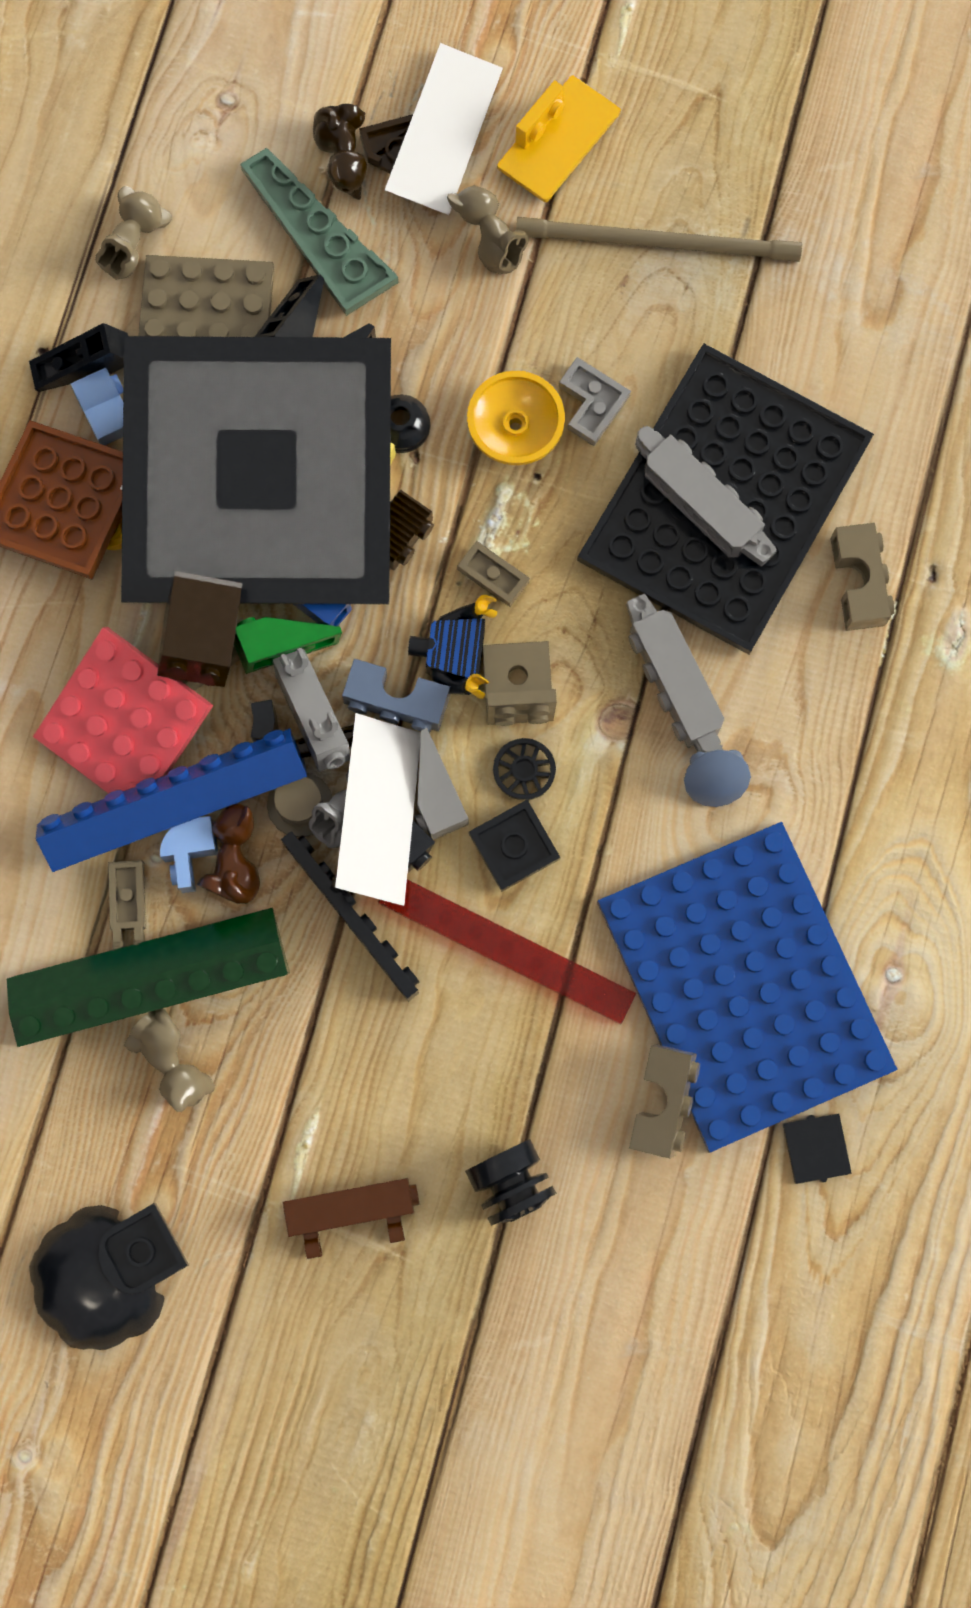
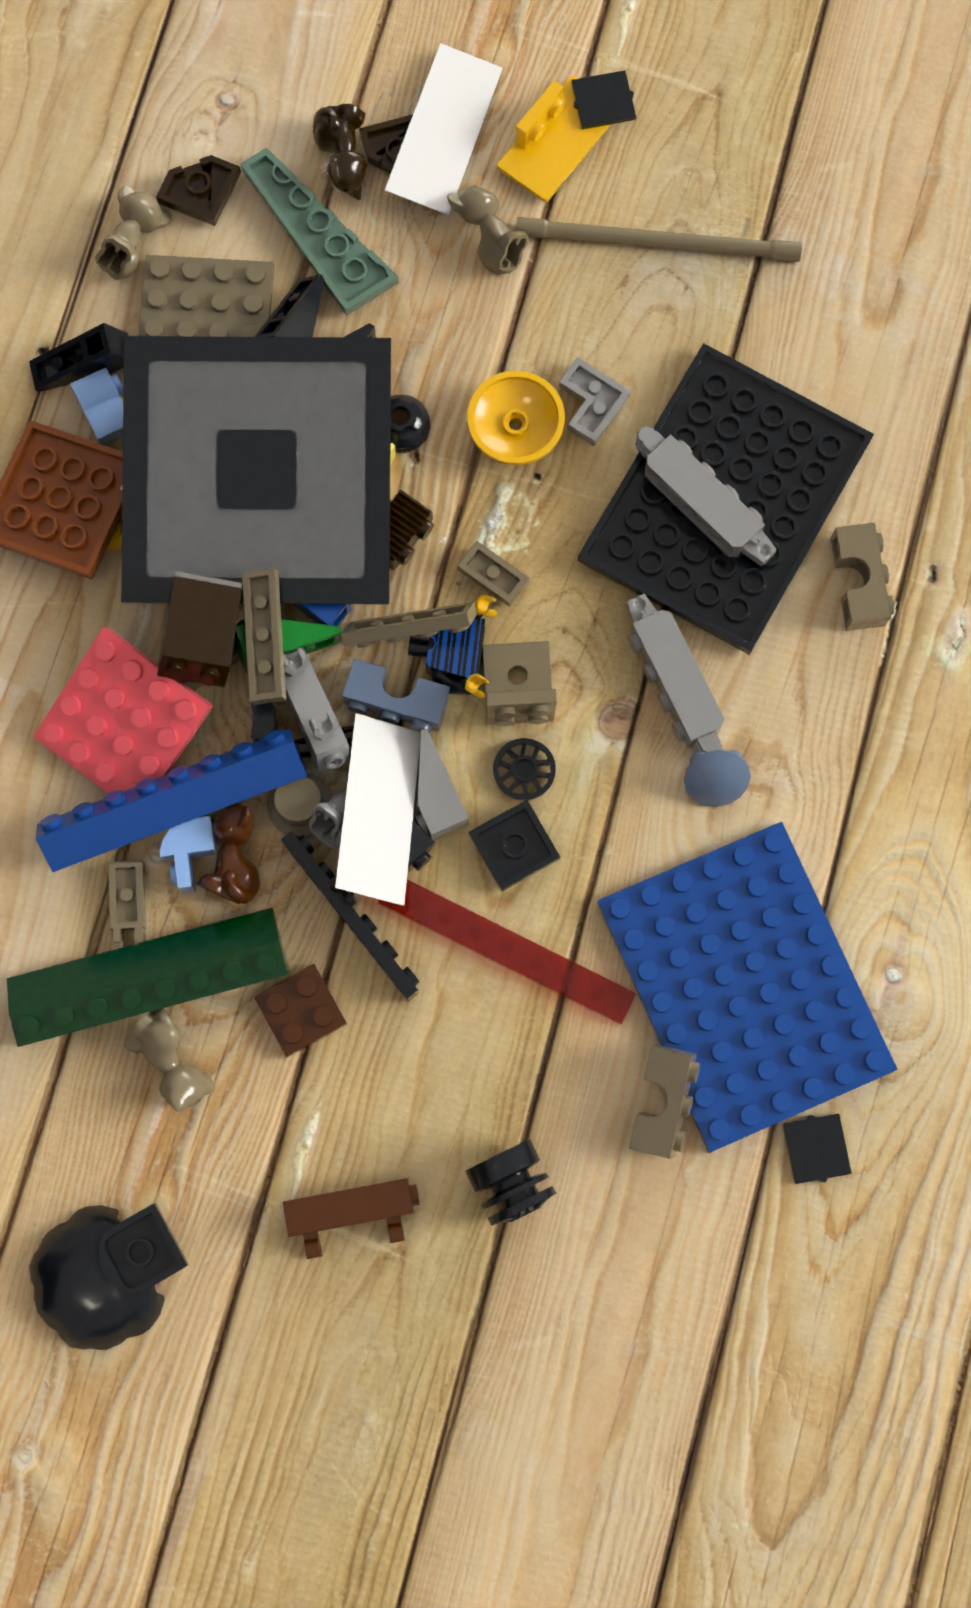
(200, 188): none -> dark brown plate
(264, 636): none -> dark tan plate
(300, 1010): none -> reddish brown plate
(399, 626): none -> dark tan plate
(603, 99): none -> black piece

